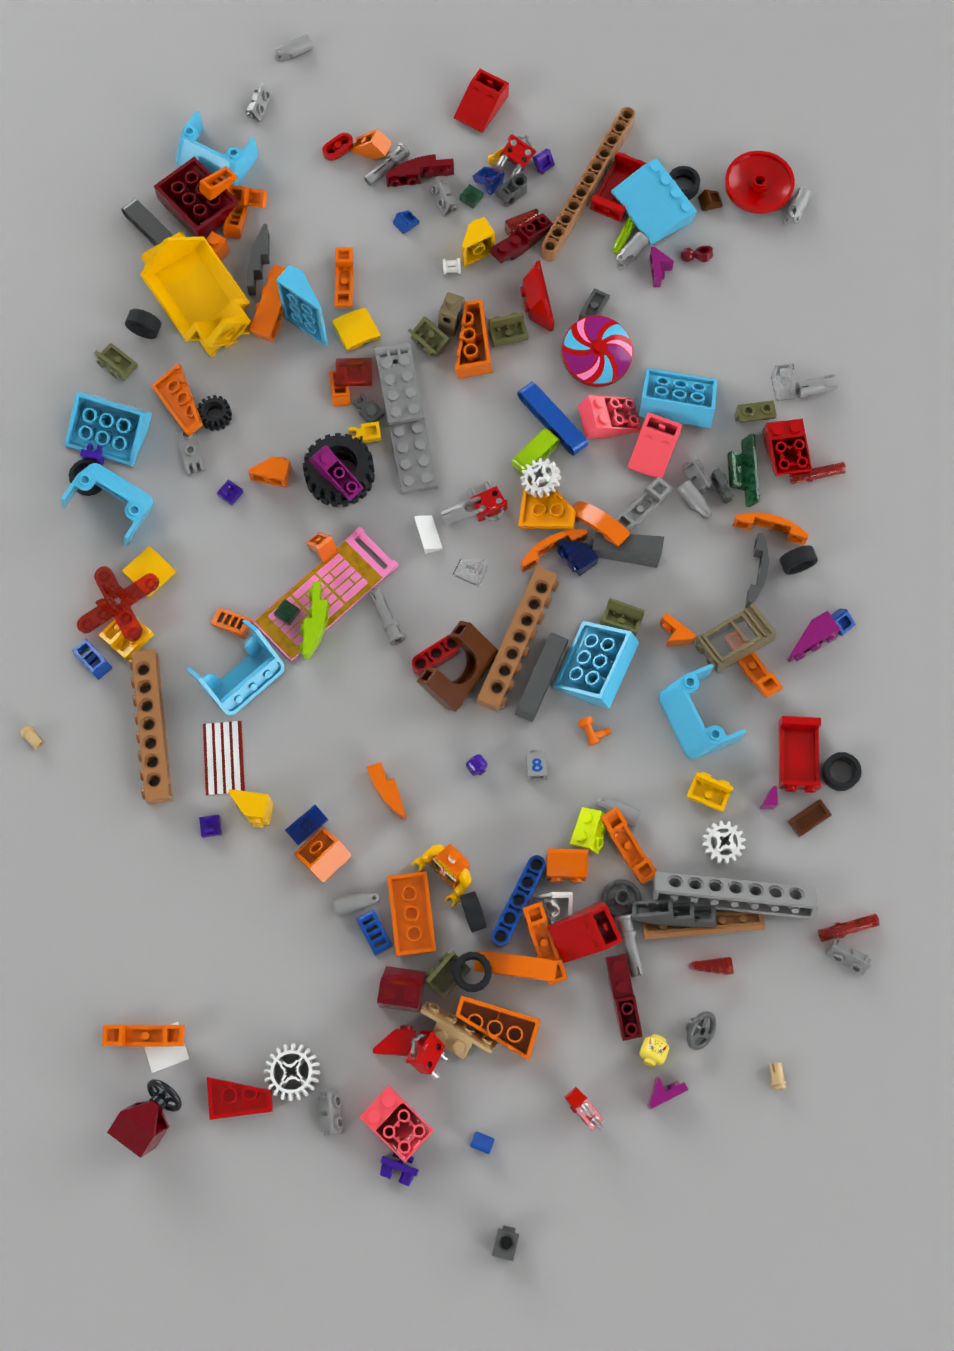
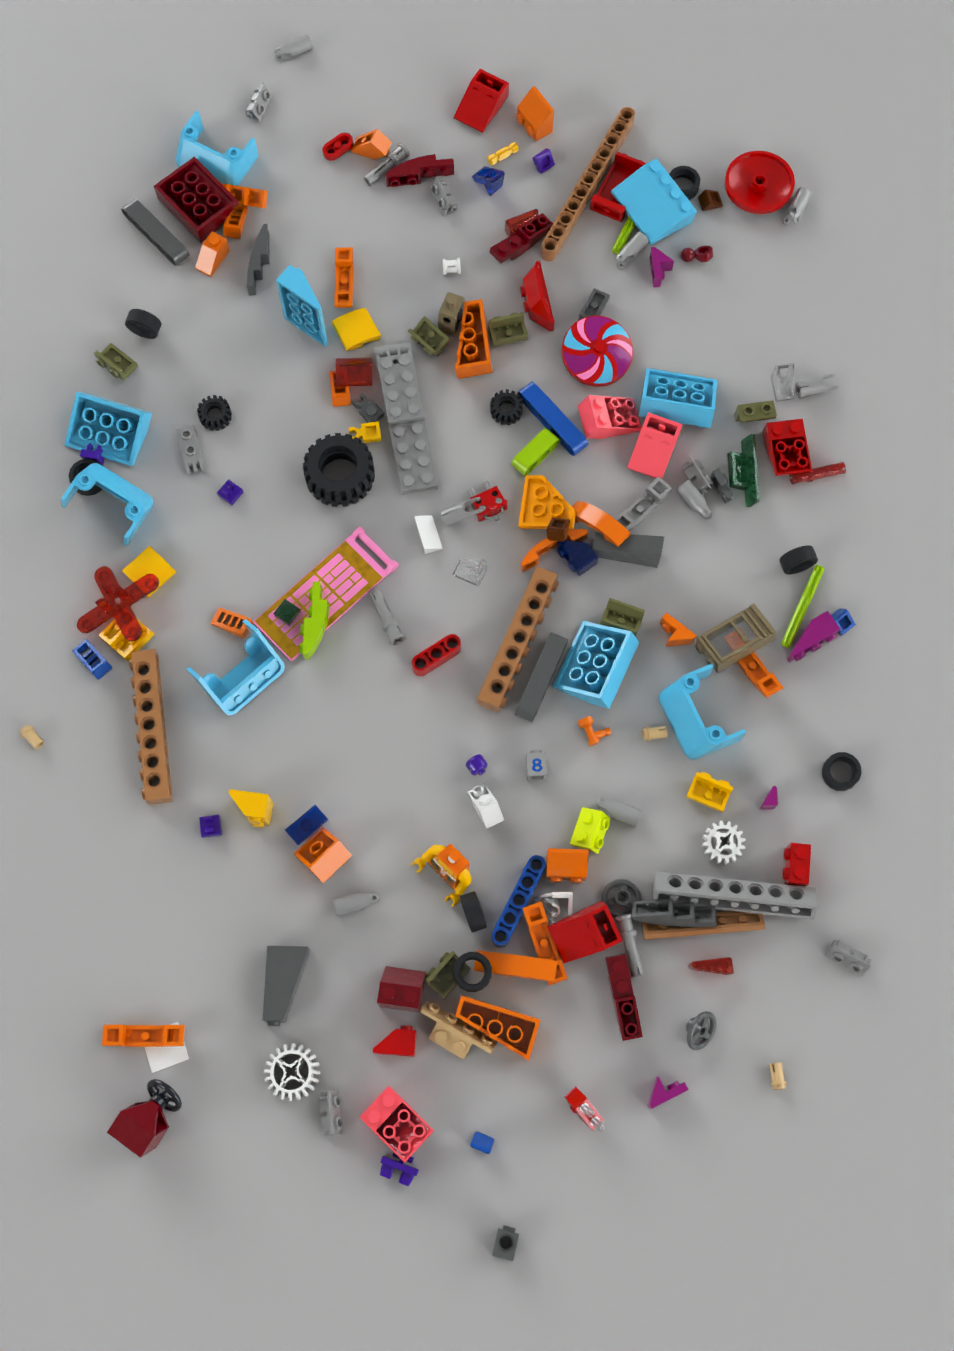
(178, 399): orange wing -> none
(196, 291): yellow panel -> none
(212, 191): orange slope -> none
(223, 757): sticker -> none
(235, 1099): red wing -> none
(269, 310): orange wedge -> none
(272, 471): orange slope -> none
(282, 979): none -> dark grey slope
(322, 545): orange slope -> none
(335, 472): magenta slope -> none
(367, 916): blue slope -> none
(386, 789): orange slope -> none
(405, 221): blue slope -> none
(411, 914): orange plate -> none
(426, 1053): red piece -> none
(471, 196): clear green plate -> none
(477, 241): yellow slope -> none
(479, 655): reddish brown arch -> none
(486, 805): none -> white slope
(510, 398): none -> black tyre
(512, 189): dark grey piece -> none
(518, 151): red piece -> none
(535, 114): none -> orange slope
(540, 478): white gear -> none
(558, 529): none -> reddish brown slope
(628, 846): orange slope -> none
(654, 733): none -> tan pin
(654, 1050): light yellow head -> none
(761, 552): dark grey slope -> none
(773, 522): orange slope -> none
(797, 864): none -> red brick
(799, 754): red panel -> none
(802, 606): none -> lime axle
(809, 818): reddish brown tile -> none
(842, 929): clear red pin -> none

